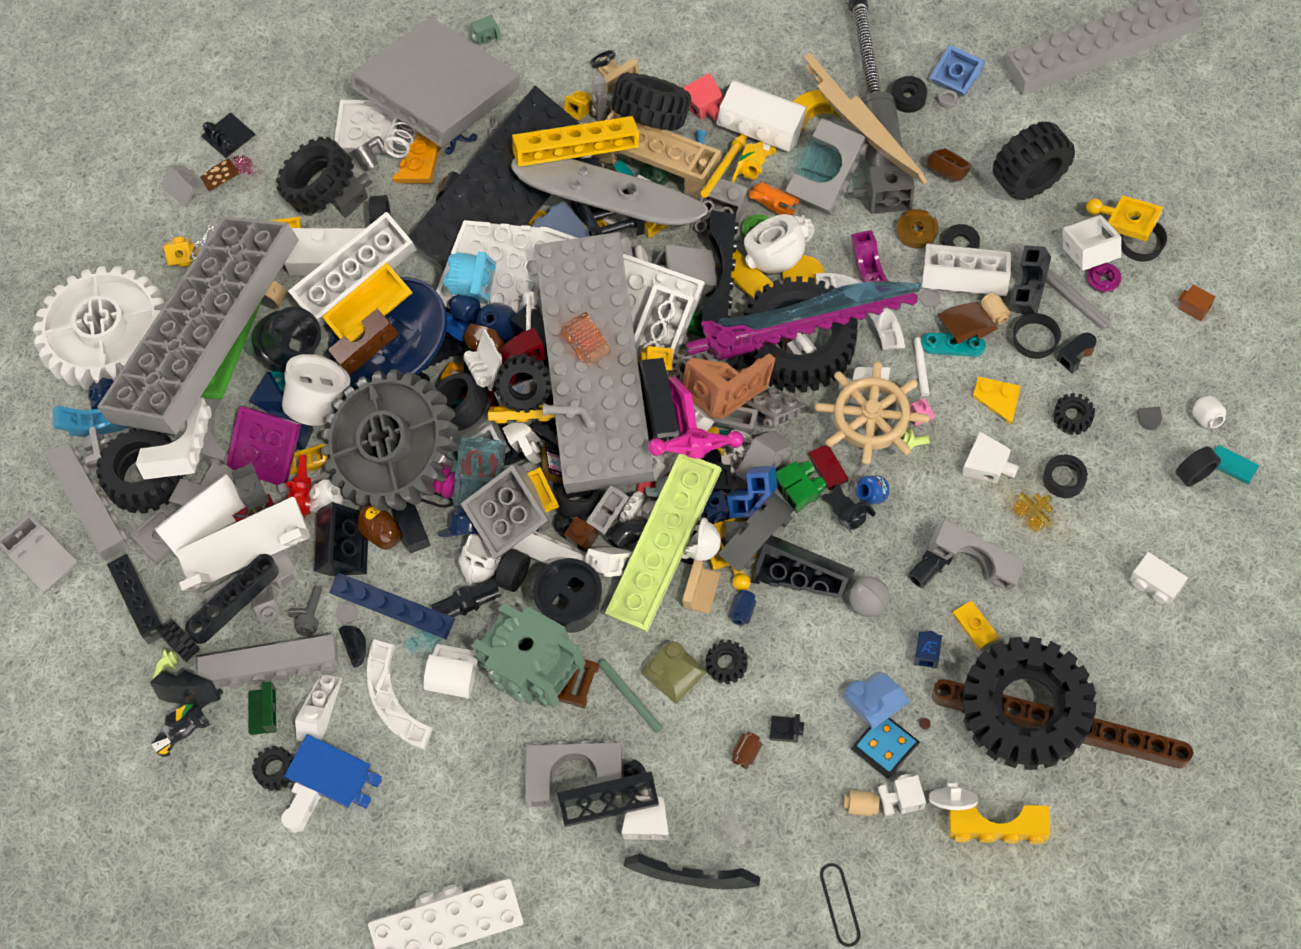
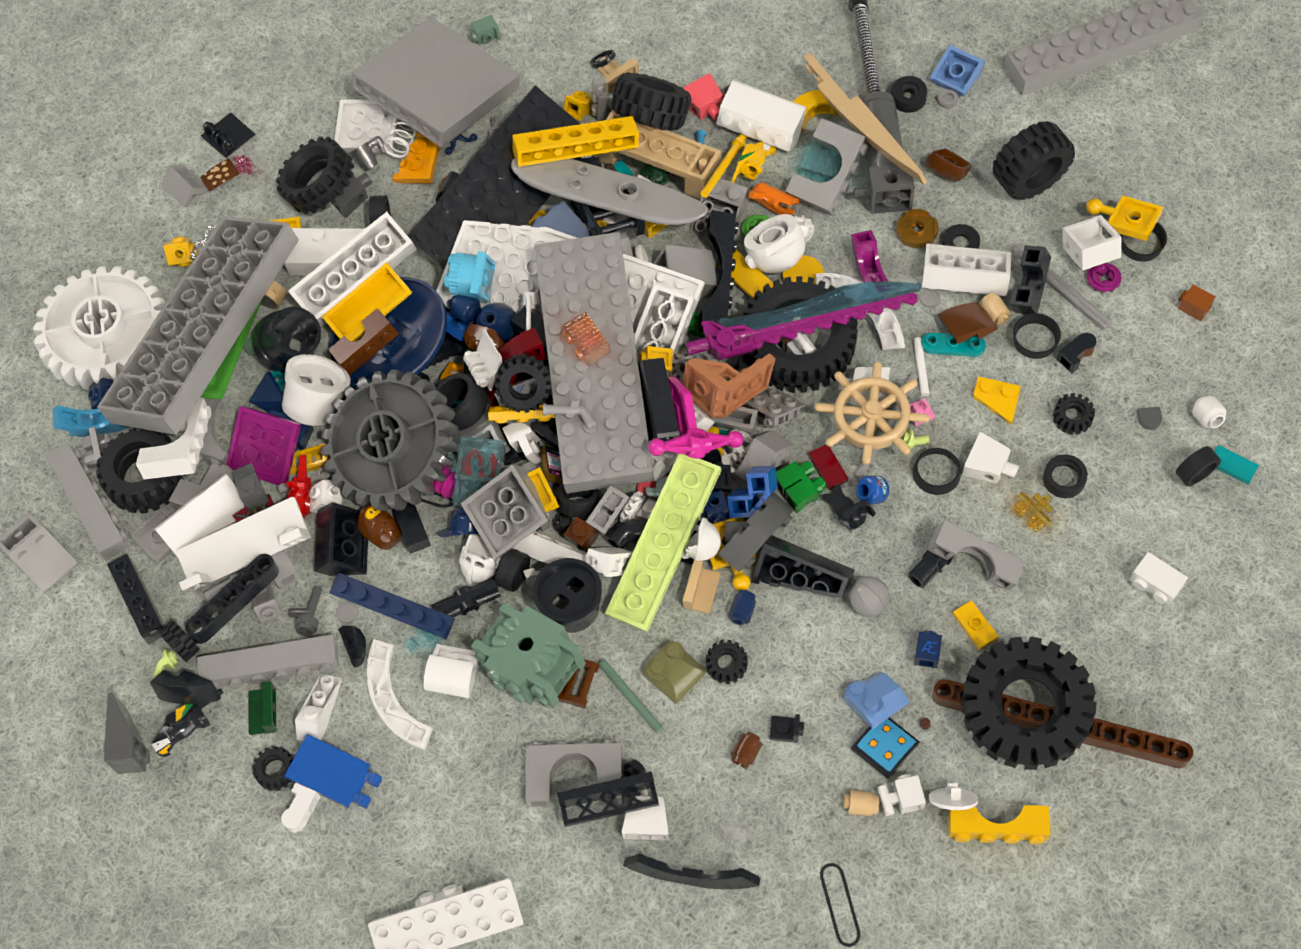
(123, 744): none -> dark grey slope
(530, 575): none -> white tile
(936, 489): none -> black tyre

